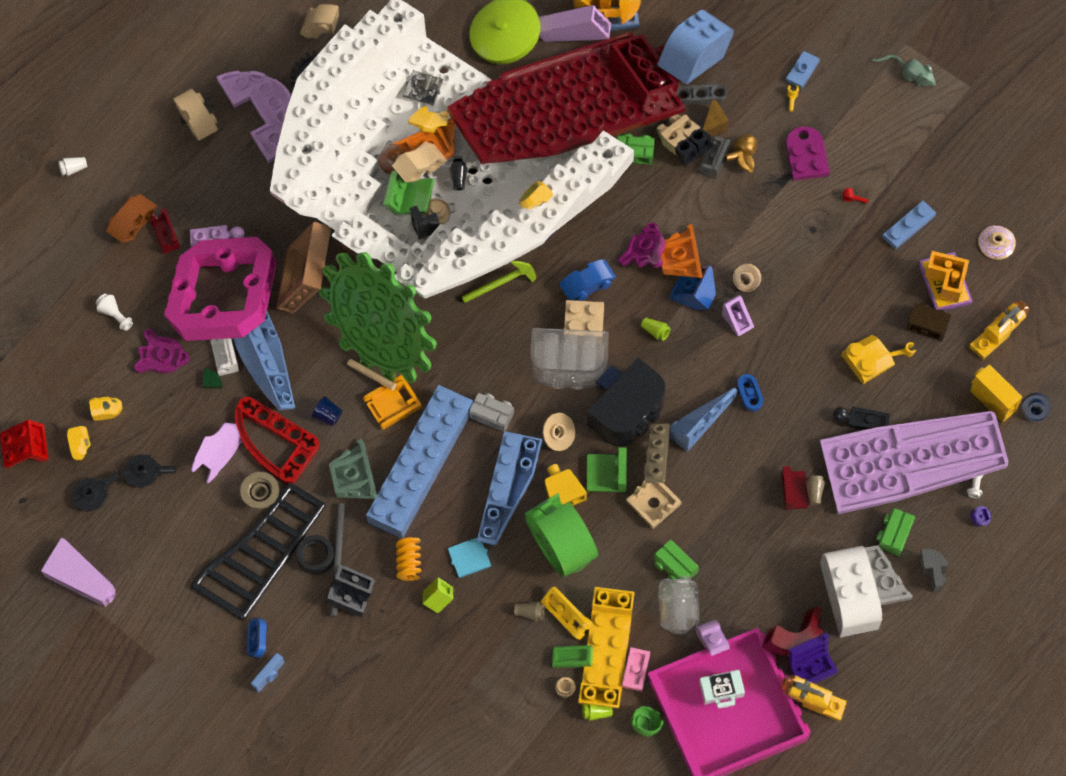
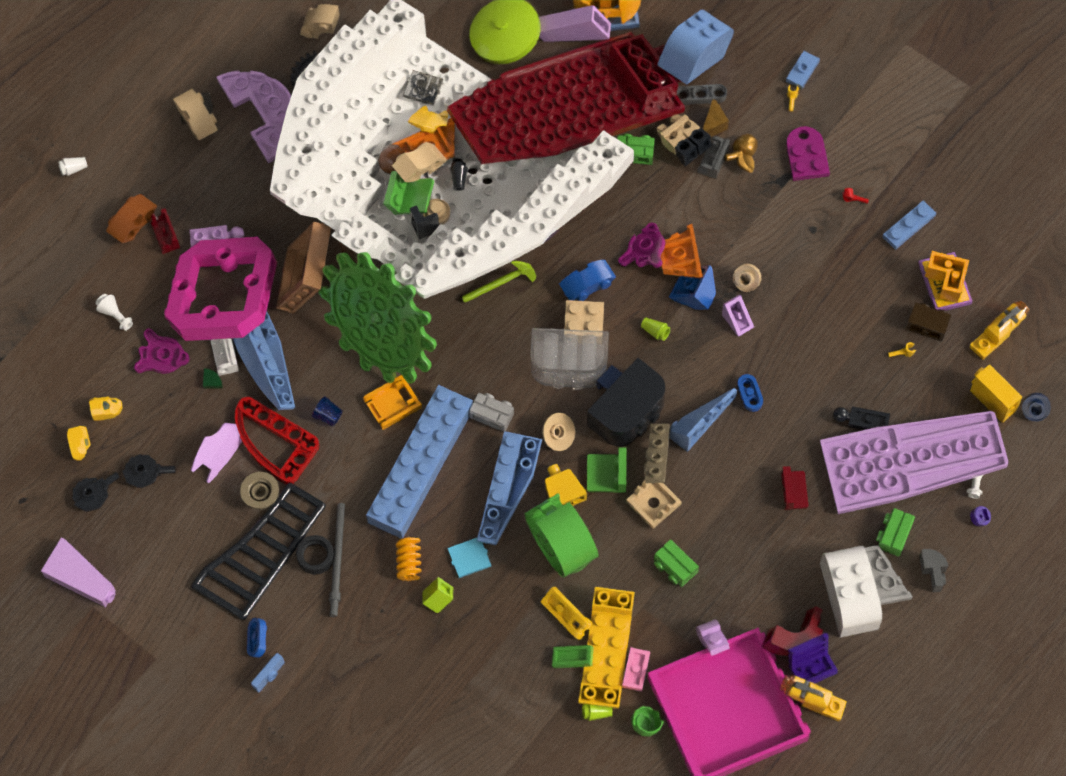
(24, 442): red bracket -> none
(350, 590): black slope -> none
(353, 474): sand green wing -> none
(371, 374): tan bar -> none
(532, 610): dark tan cone -> none
(535, 195): yellow rock -> none
(565, 687): tan plate -> none
(678, 605): clear cylinder -> none
(722, 688): light aqua piece -> none
(815, 489): dark tan cone -> none
(868, 358): yellow slope -> none
(914, 71): sand green animal -> none
(993, 248): dish -> none

